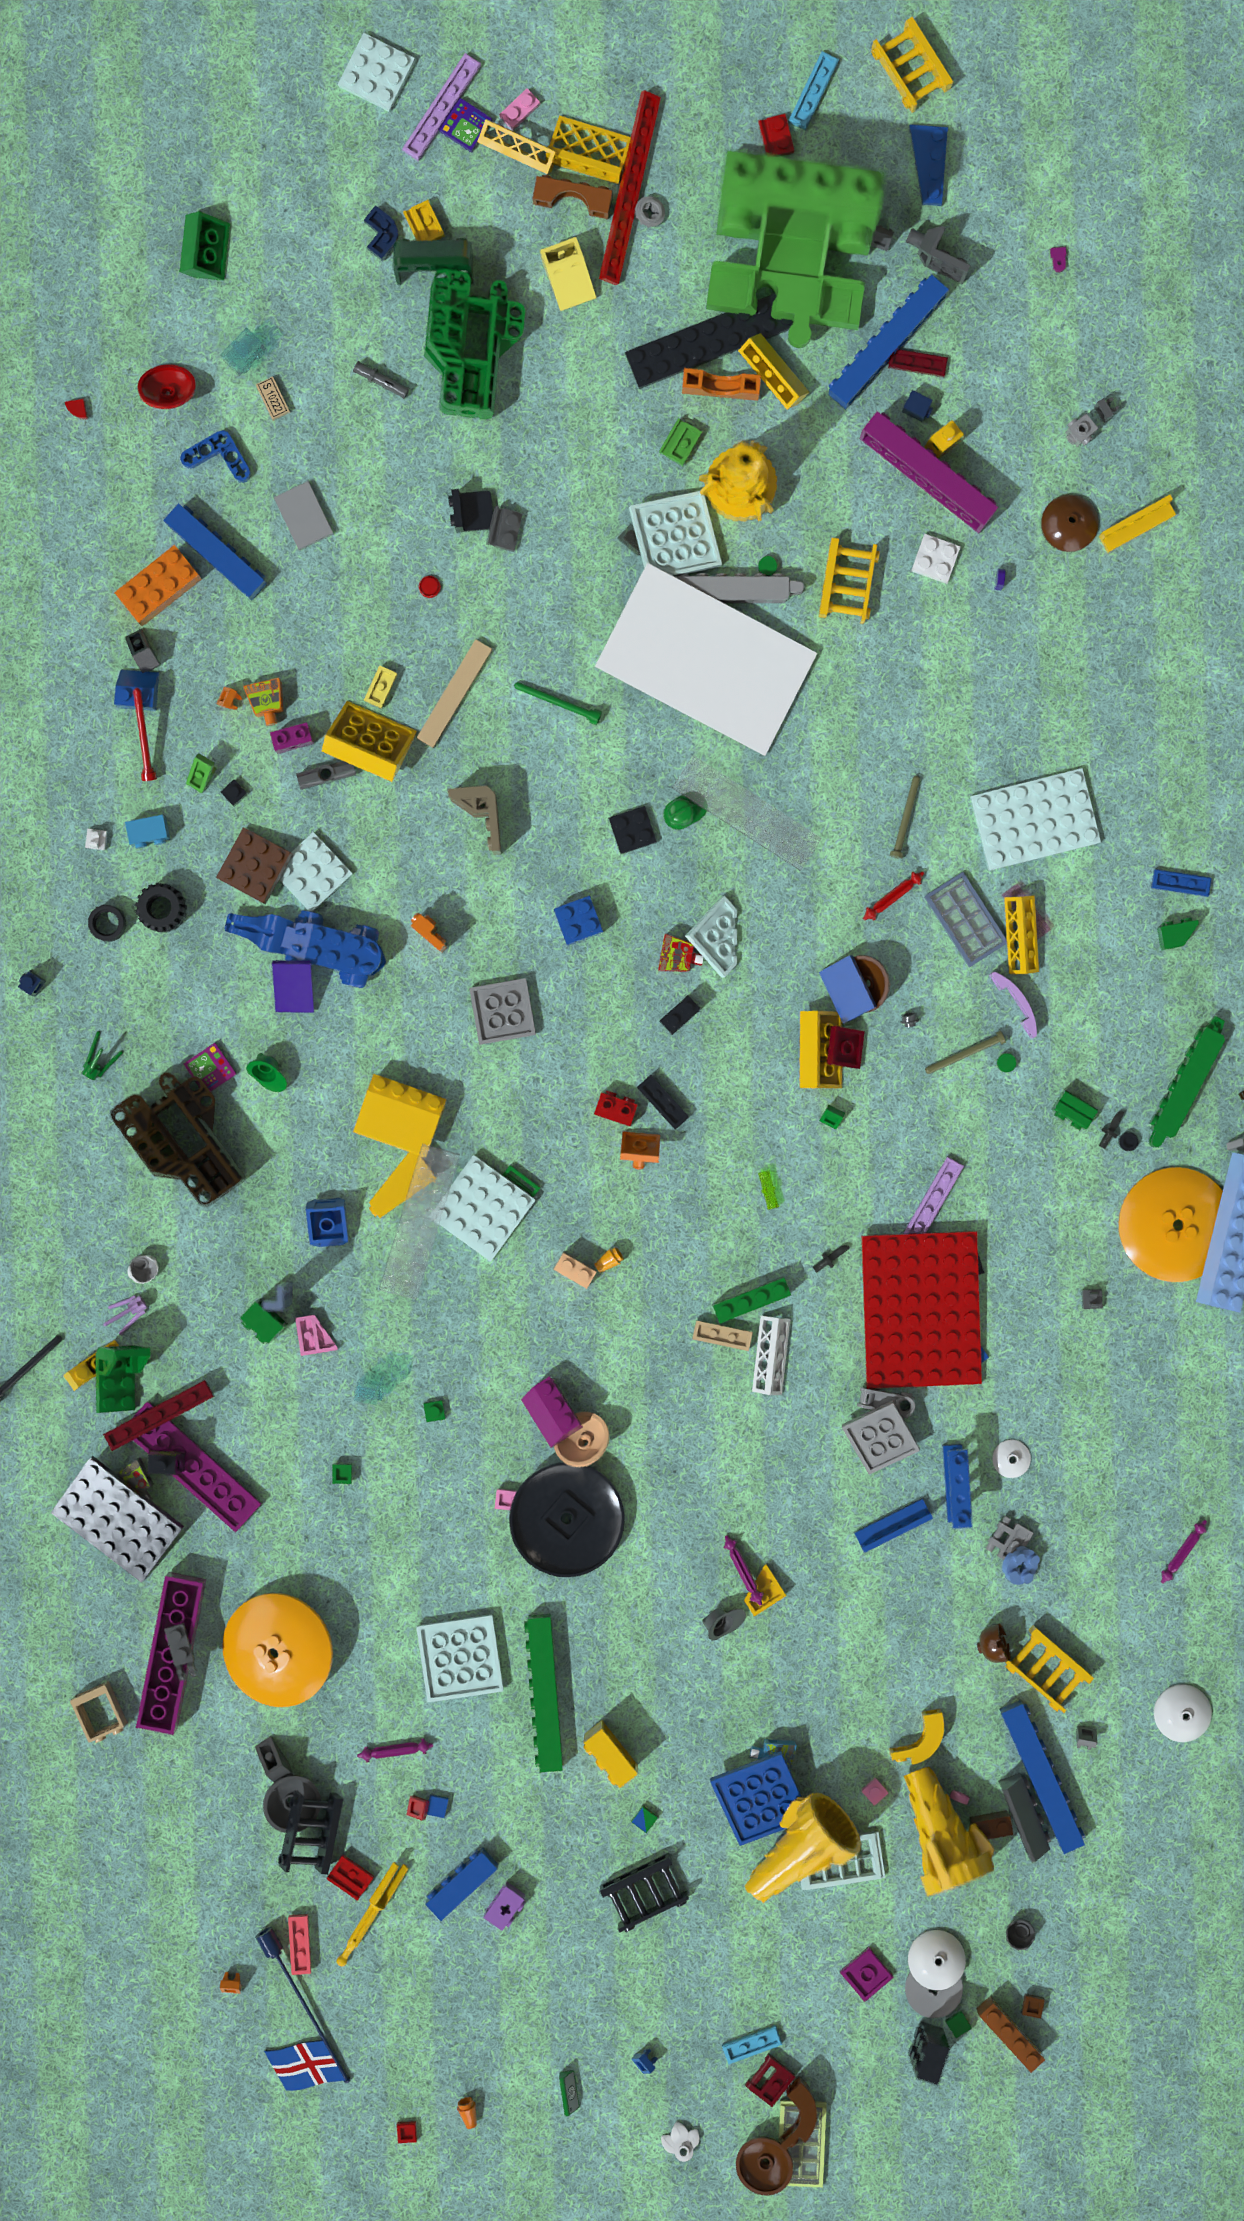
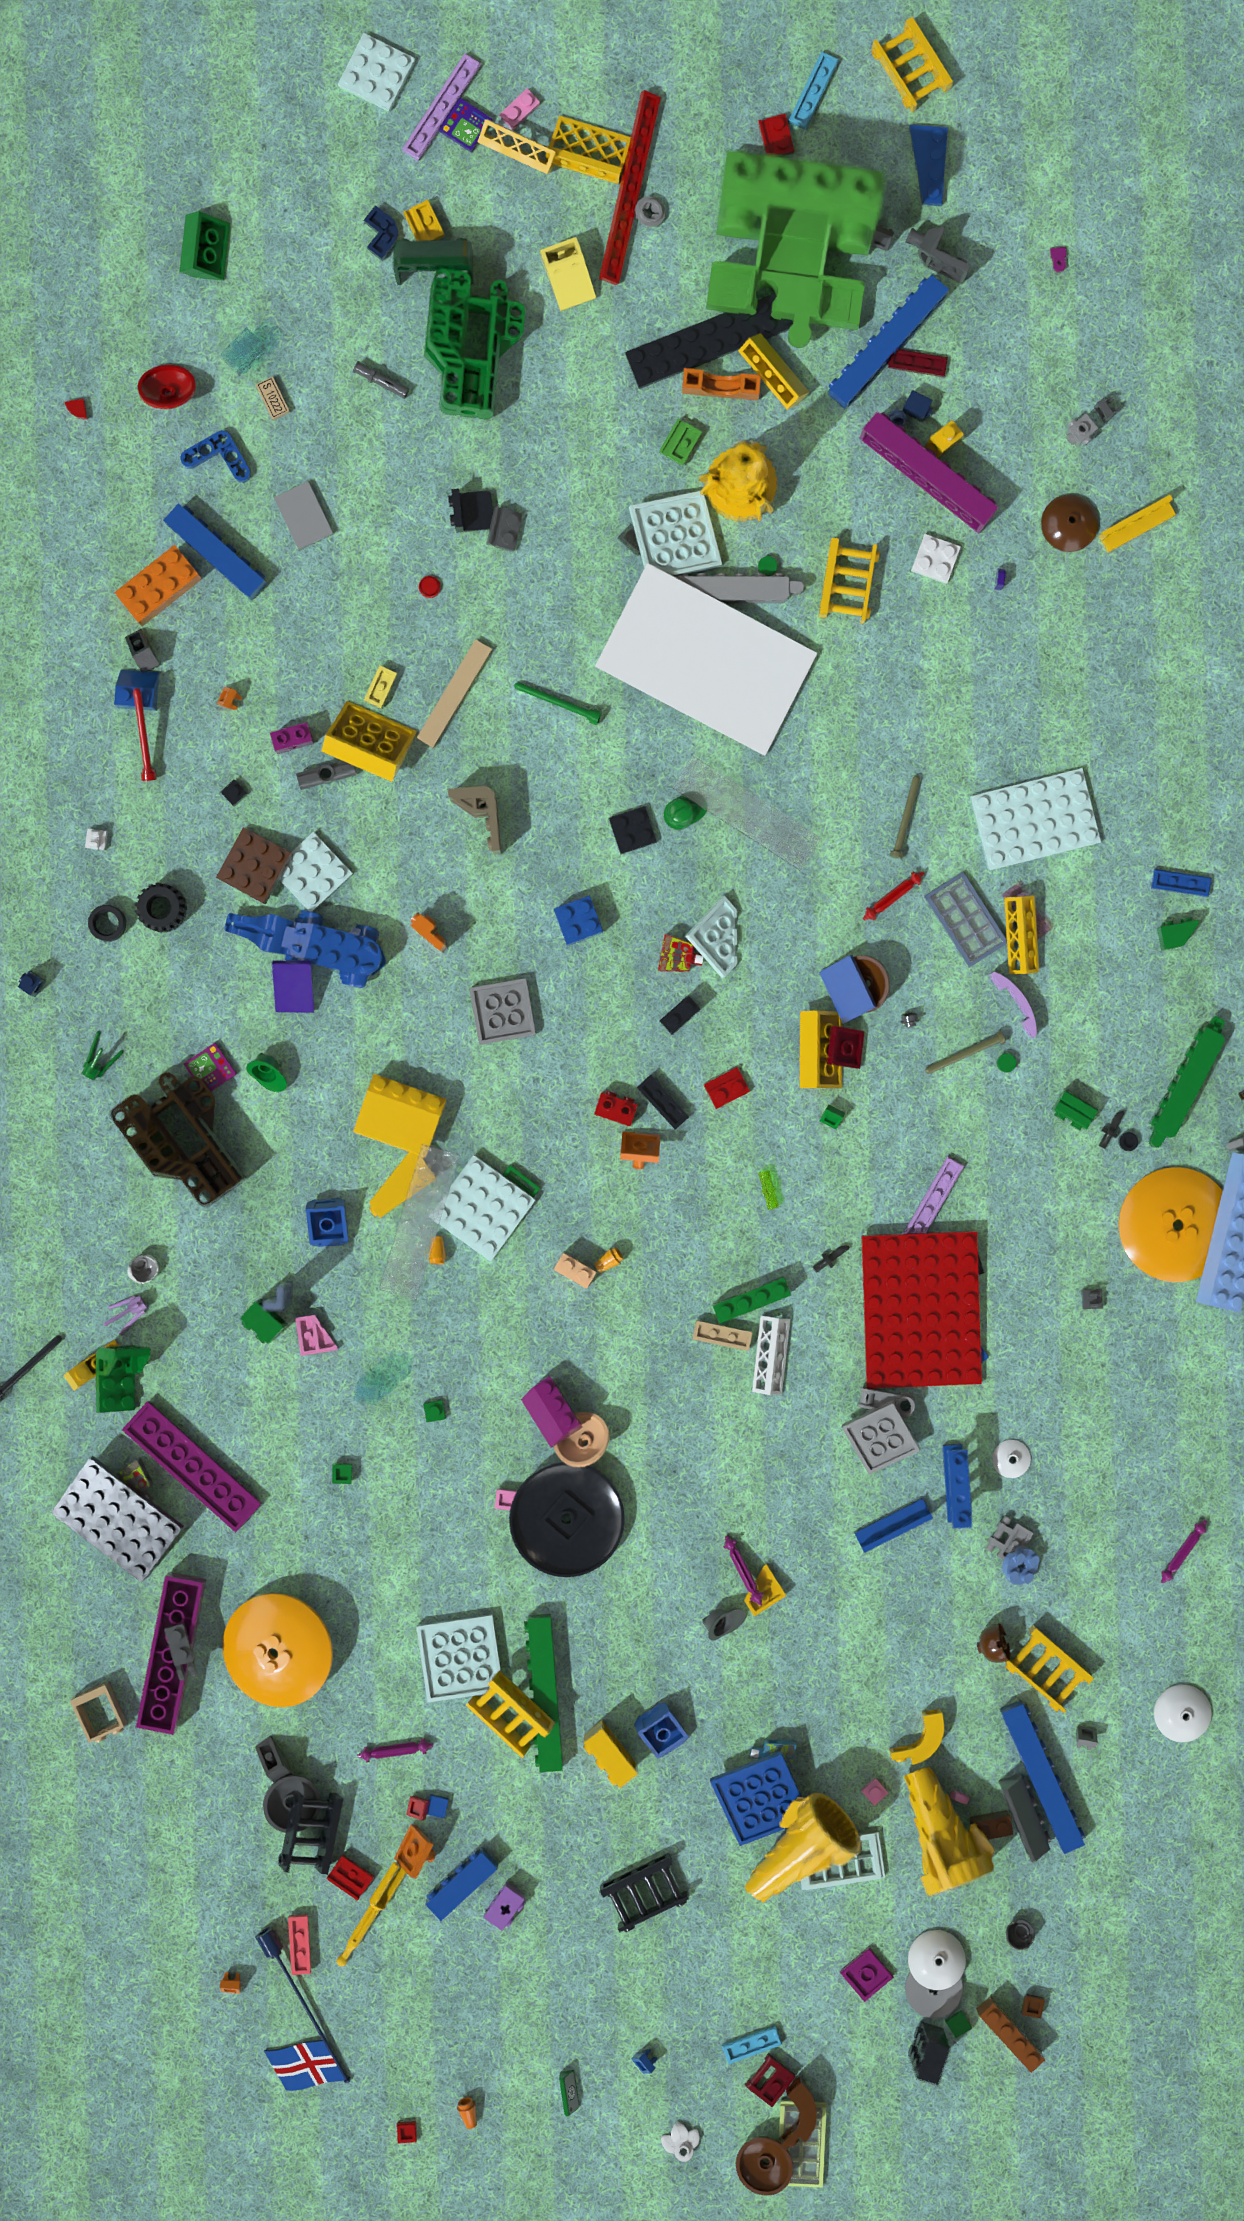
(147, 830): dark azure brick -> none
(158, 1415): dark red tile -> none
(165, 1462): black torso -> none
(200, 773): bright green slope -> none
(266, 699): torso -> none
(414, 1851): none -> orange tile
(438, 1253): none -> light orange cone
(521, 1704): none -> yellow fence
(549, 191): dark orange arch -> none
(644, 1819): tile -> none
(660, 1730): none -> blue slope
(726, 1088): none -> red plate
(897, 417): none -> medium blue plate

